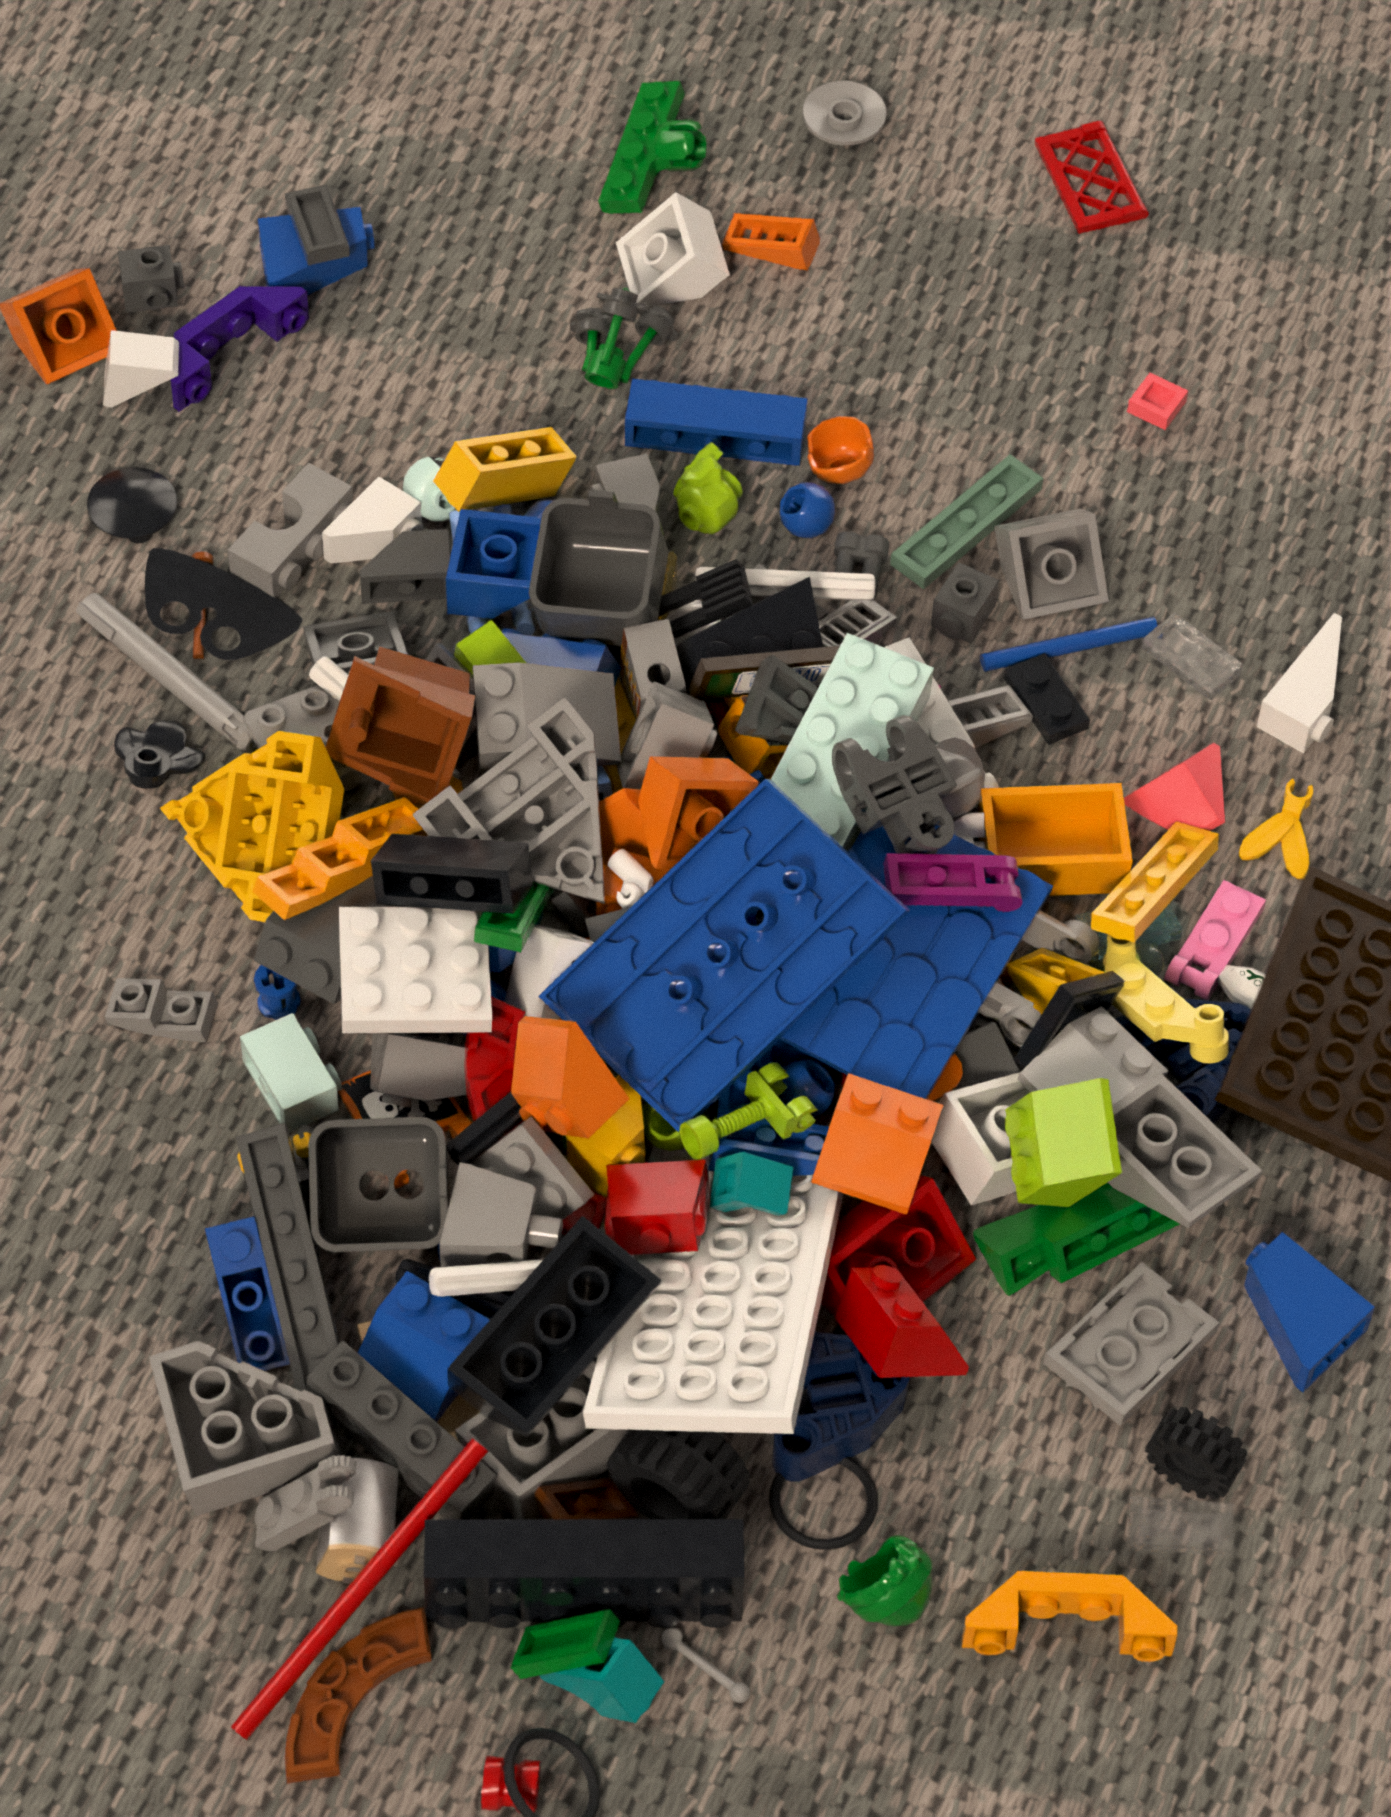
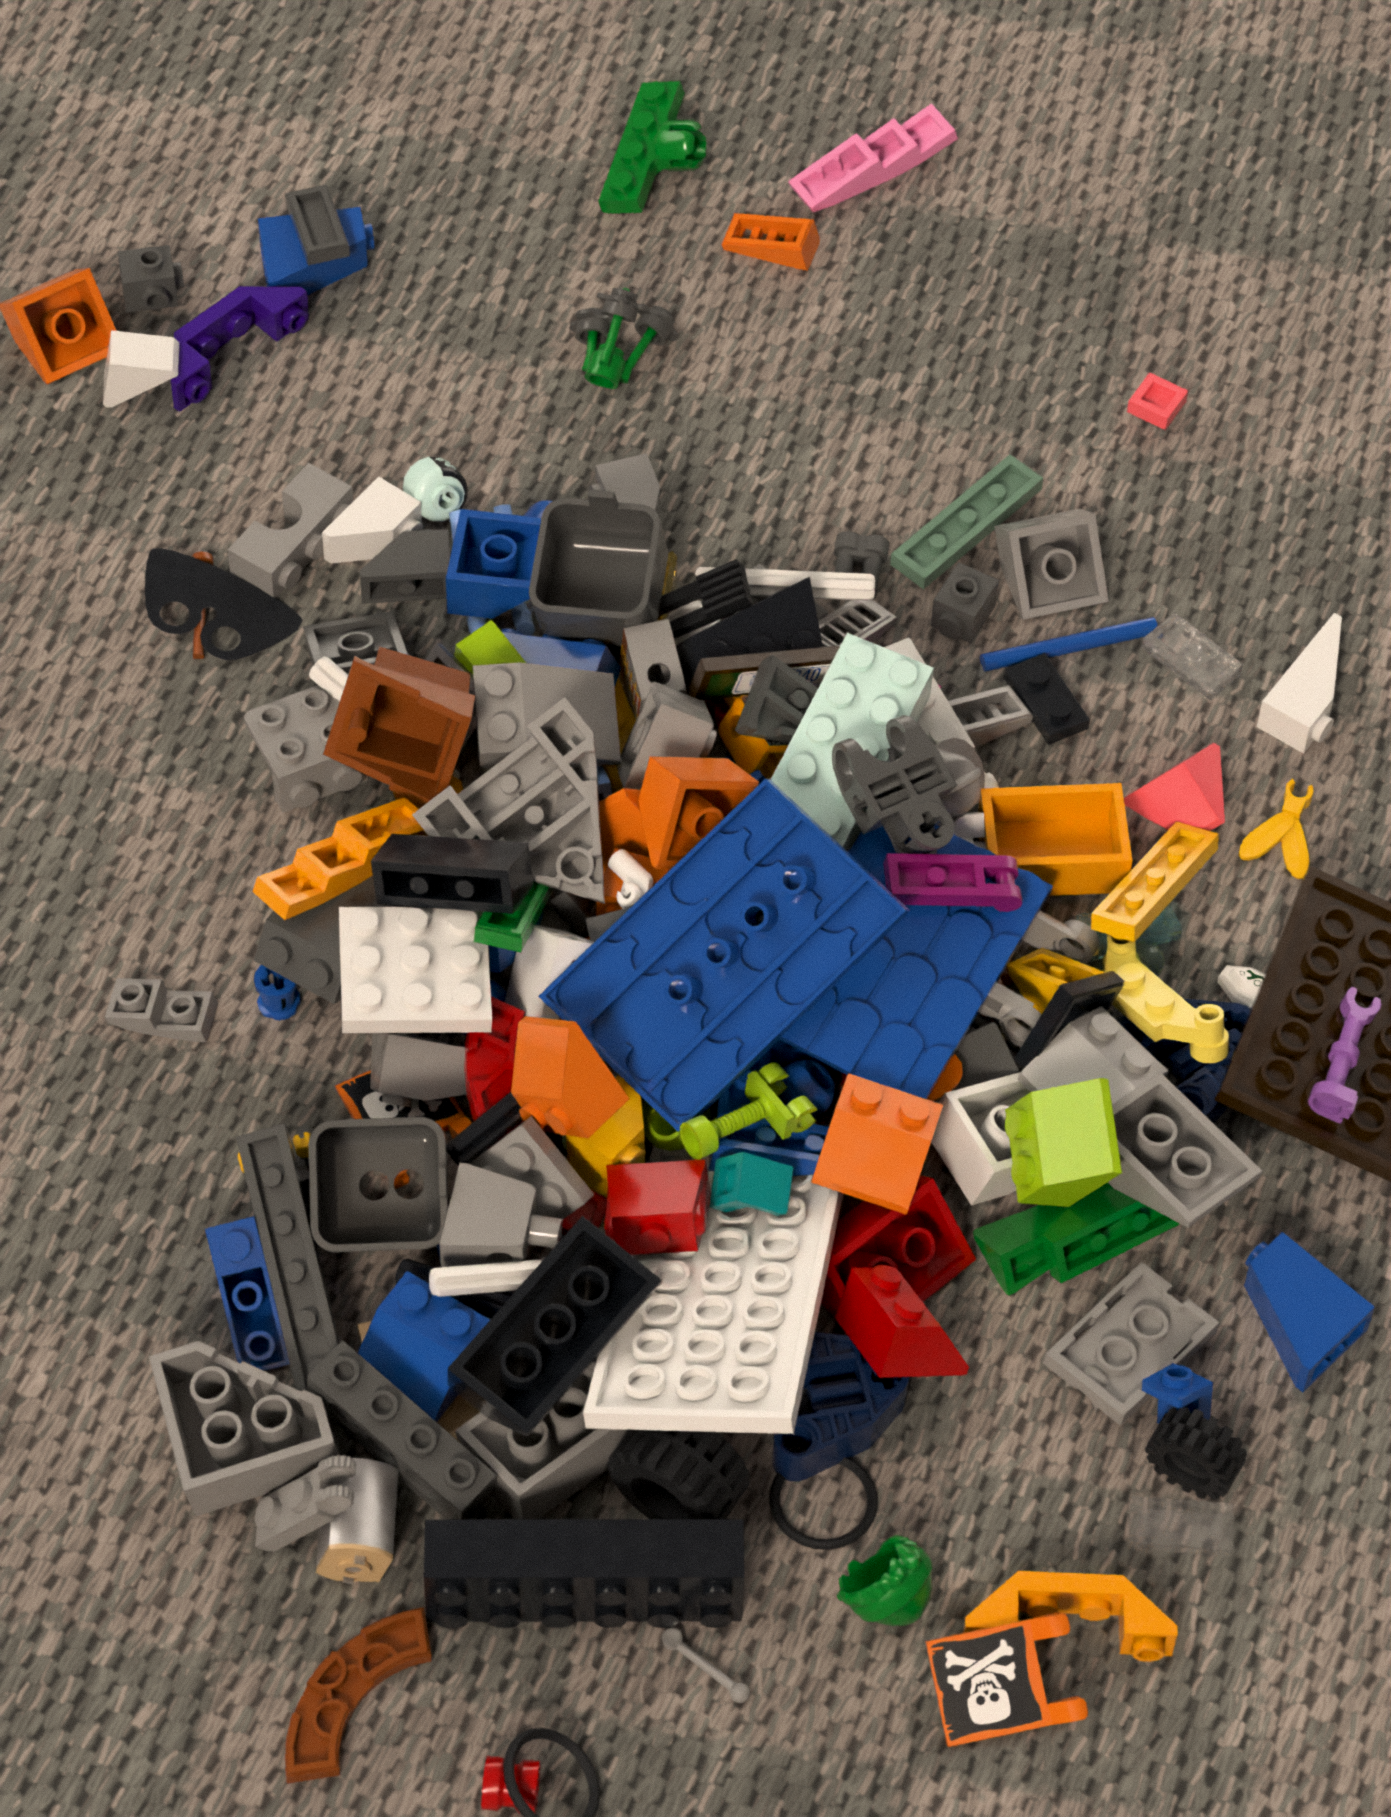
(132, 503): black dish -> none
(156, 753): black plate -> none
(166, 670): light grey piece -> none
(260, 812): yellow wedge -> none
(290, 1072): light aqua brick -> none
(359, 1589): red piece -> none
(504, 469): yellow brick -> none
(565, 1644): green tile -> none
(583, 1501): reddish brown slope -> none
(618, 1687): teal arch -> none
(673, 254): white slope -> none
(707, 493): lime head -> none
(734, 420): blue brick -> none
(807, 510): blue piece -> none
(840, 450): orange hair -> none
(844, 113): light grey dish -> none
(872, 161): none -> bright pink slope
(993, 1681): none -> flag
(1109, 214): red window -> none
(1178, 1388): none -> blue bracket
(1215, 939): bright pink plate -> none
(1330, 1096): none -> medium lavender piece

